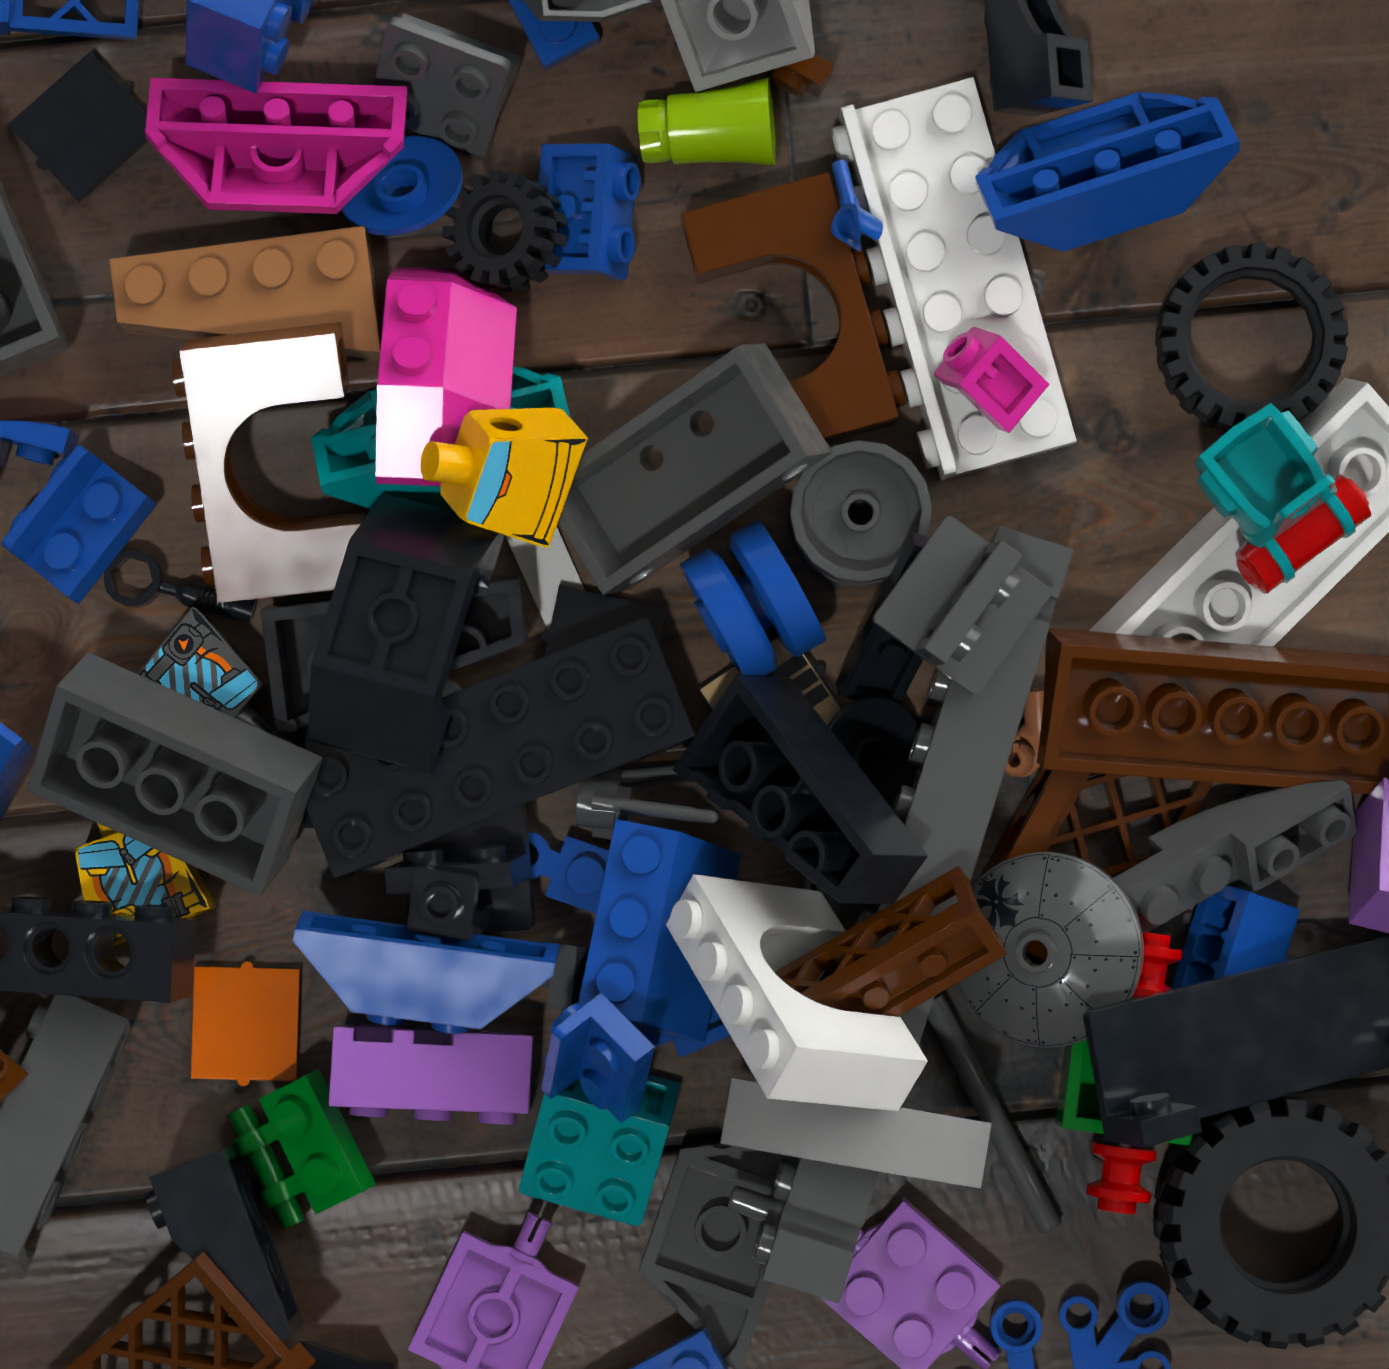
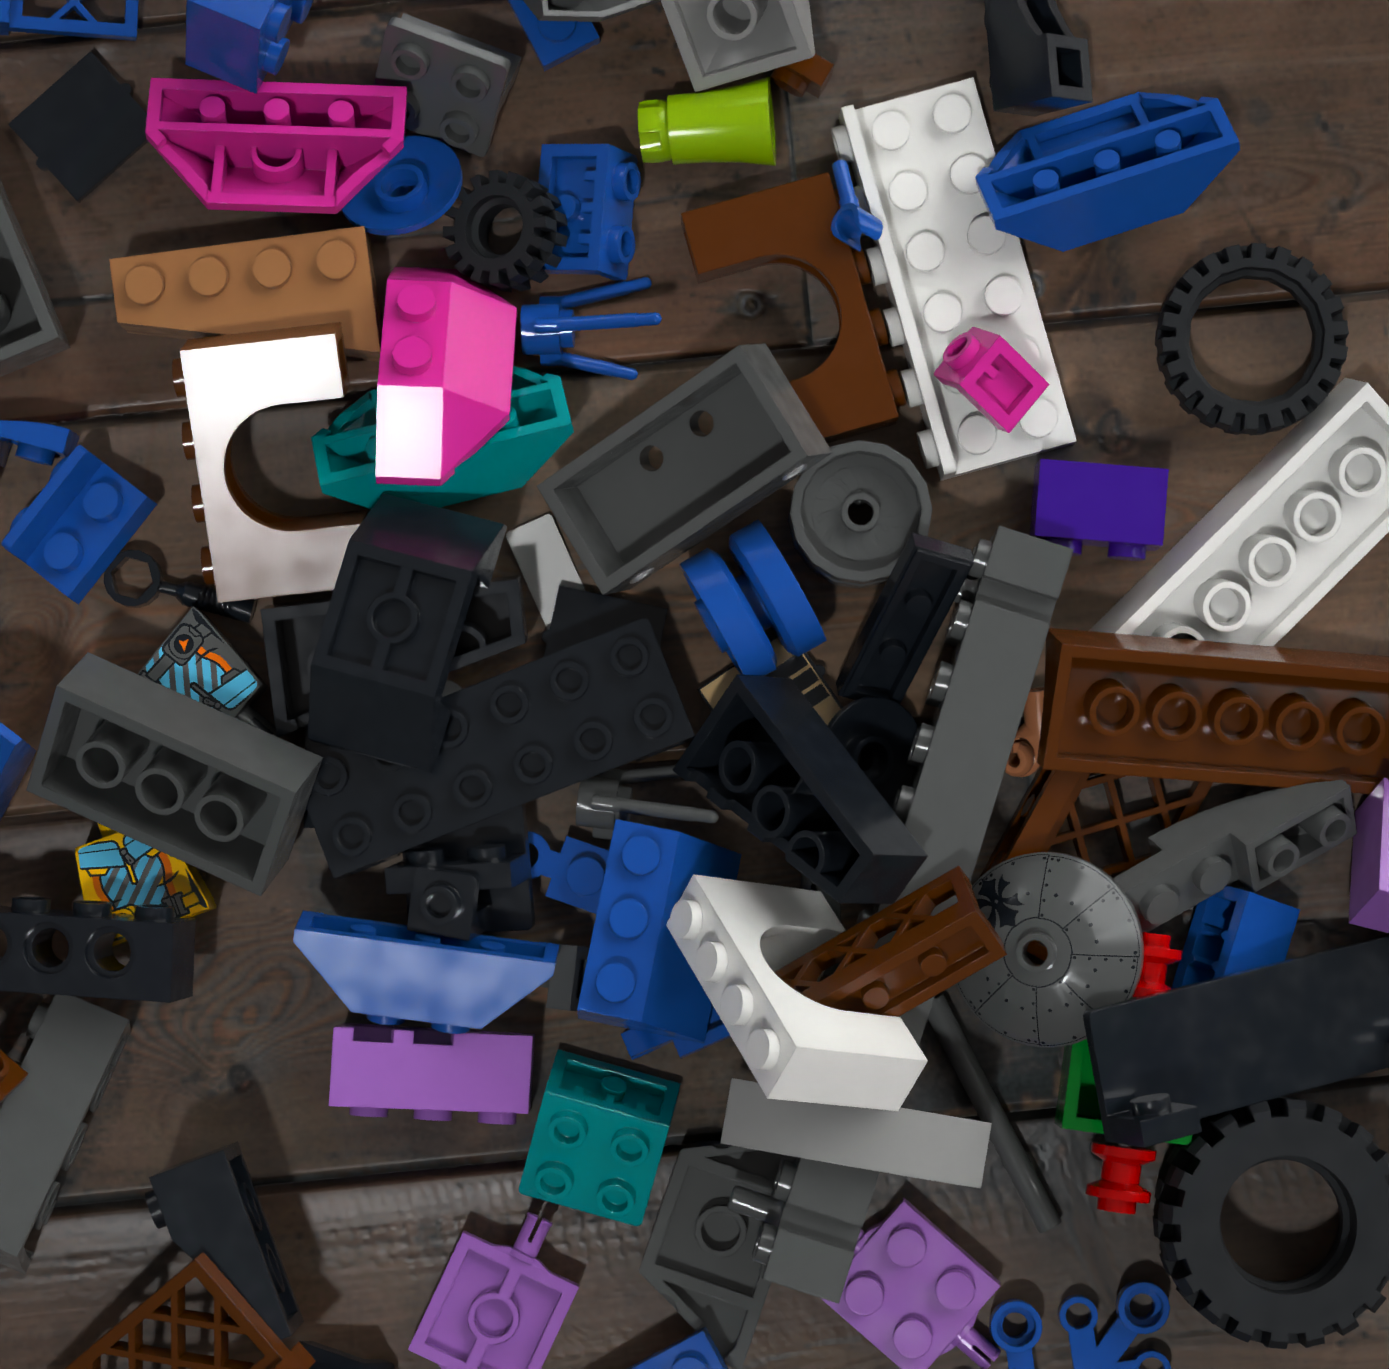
(245, 1023): orange piece -> none
(315, 1143): green plate -> none
(508, 470): yellow torso -> none
(550, 328): none -> blue plant
(602, 1053): blue bracket -> none
(962, 604): dark grey bracket -> none
(1100, 507): none -> dark purple brick
(1278, 496): teal piece -> none

